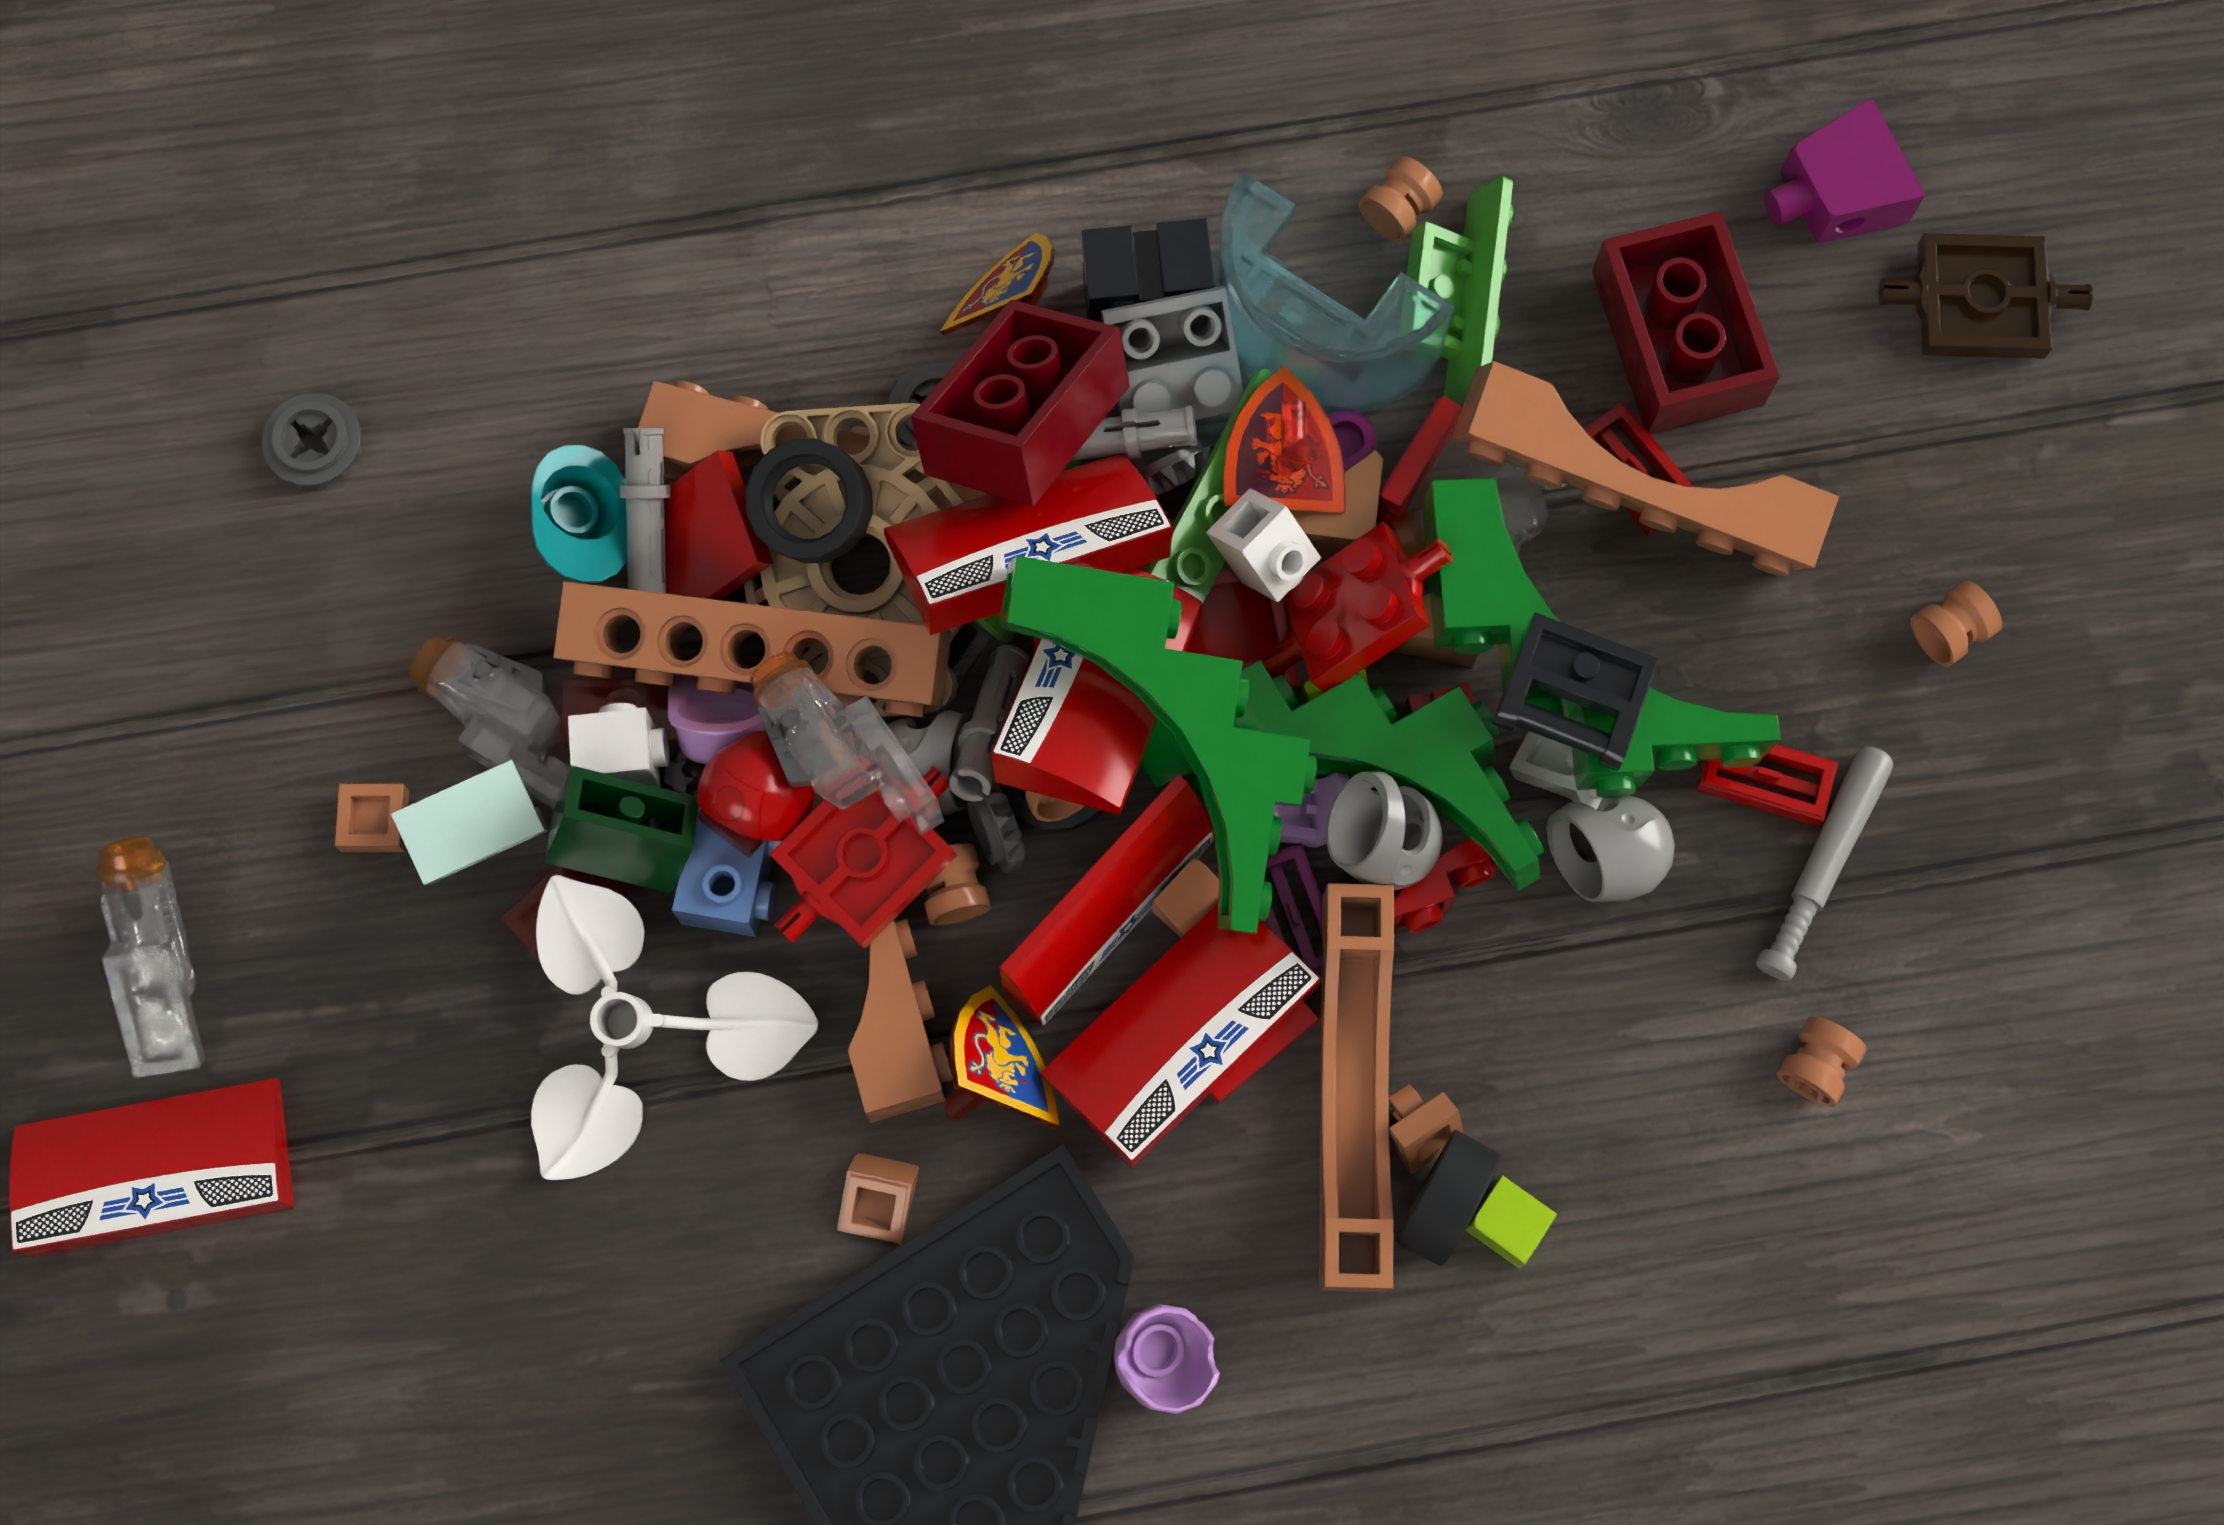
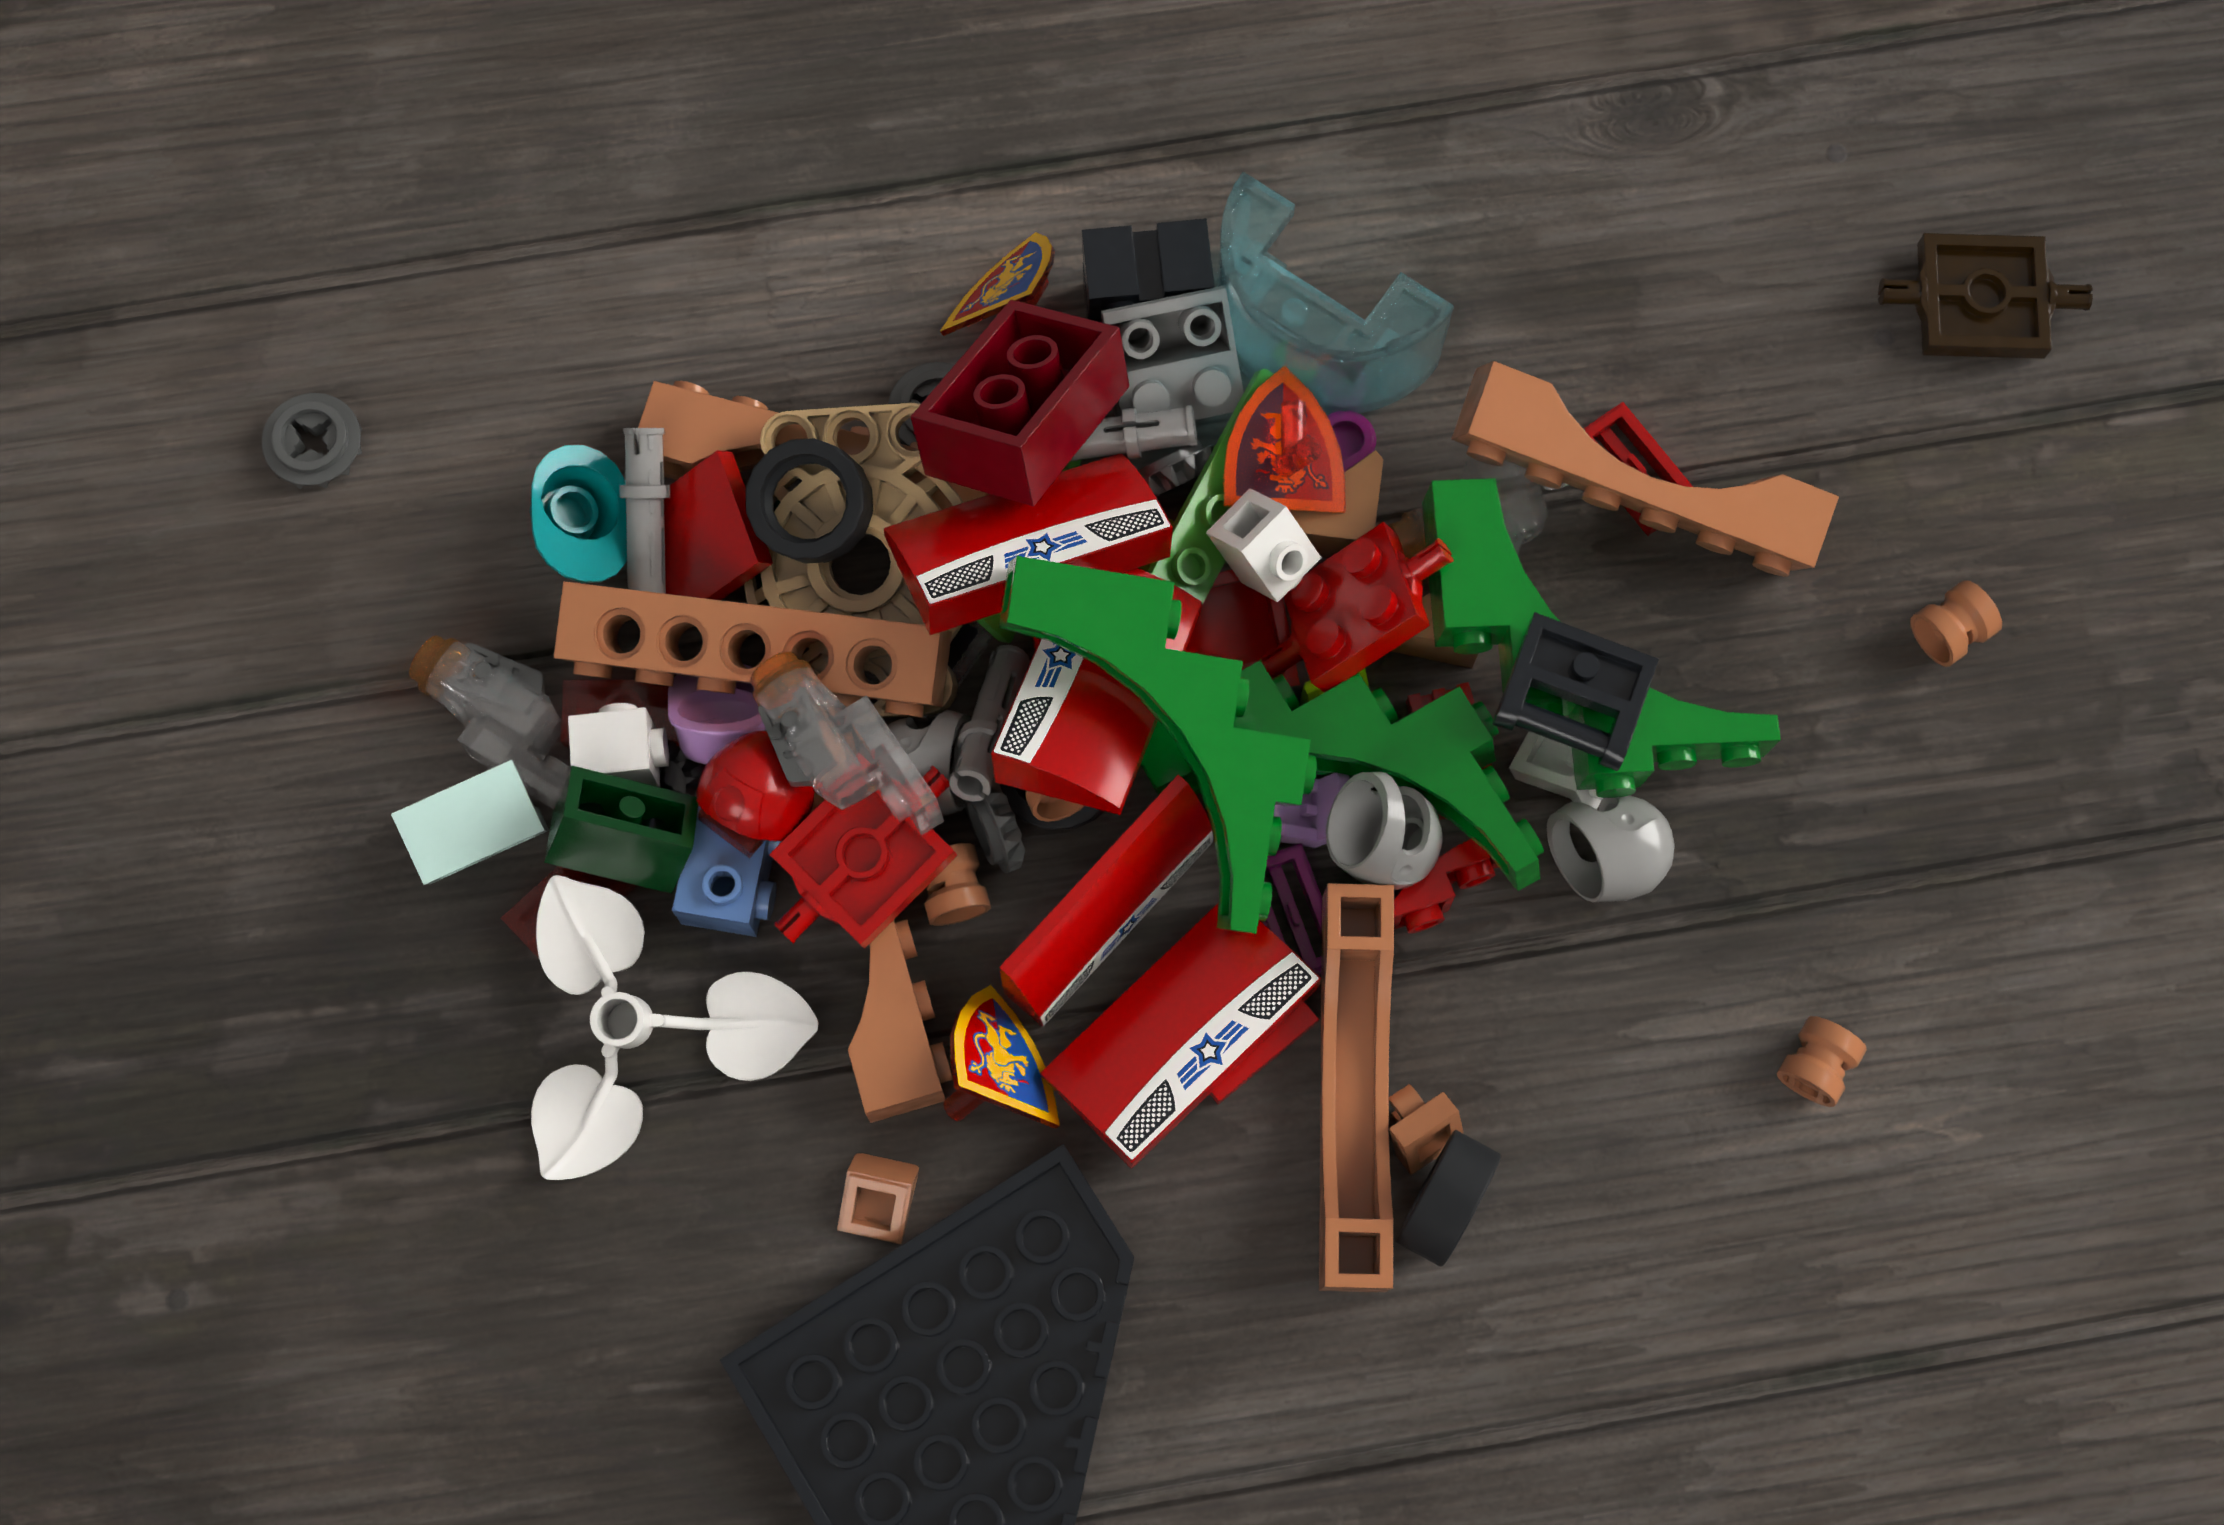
(148, 958): clear plate -> none
(149, 1168): red slope -> none
(366, 819): nougat plate -> none
(1166, 1359): lavender hair -> none
(1187, 897): nougat slope -> none
(1400, 199): nougat wheel -> none
(1418, 460): red tile -> none
(1469, 276): bright green bracket -> none
(1511, 1222): lime slope -> none
(1684, 322): dark red brick -> none
(1770, 801): red tile -> none
(1833, 846): light grey piece -> none
(1846, 179): magenta torso -> none

